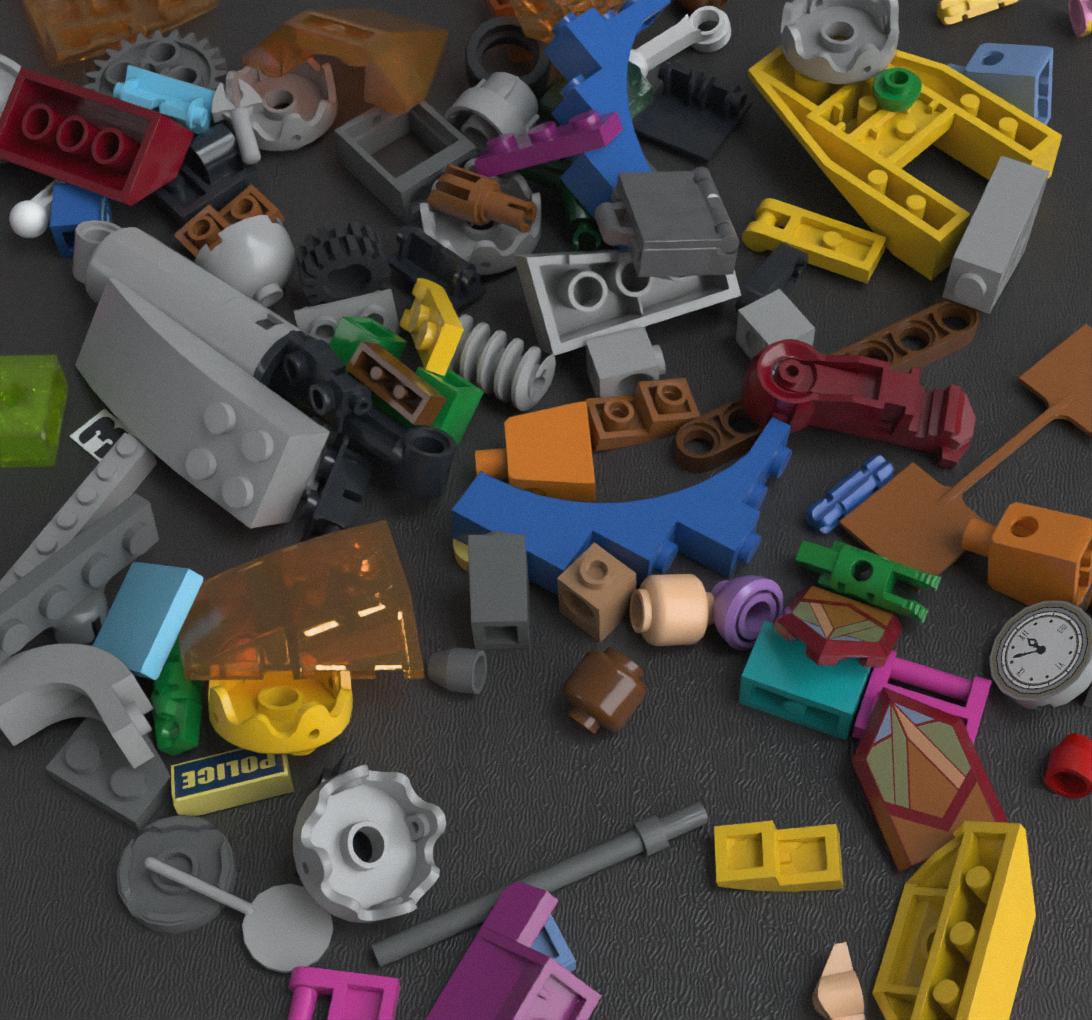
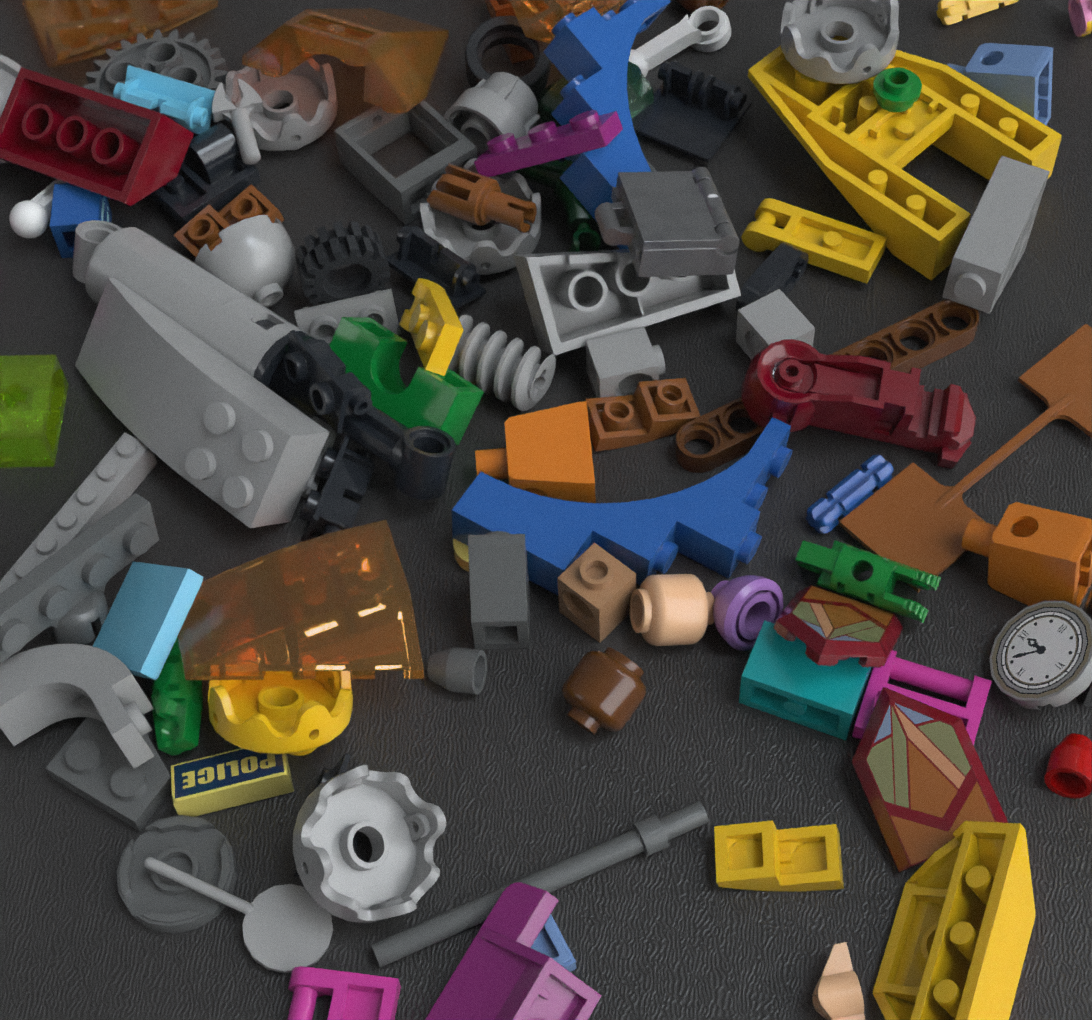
(100, 434): sticker -> none
(396, 383): reddish brown piece -> none

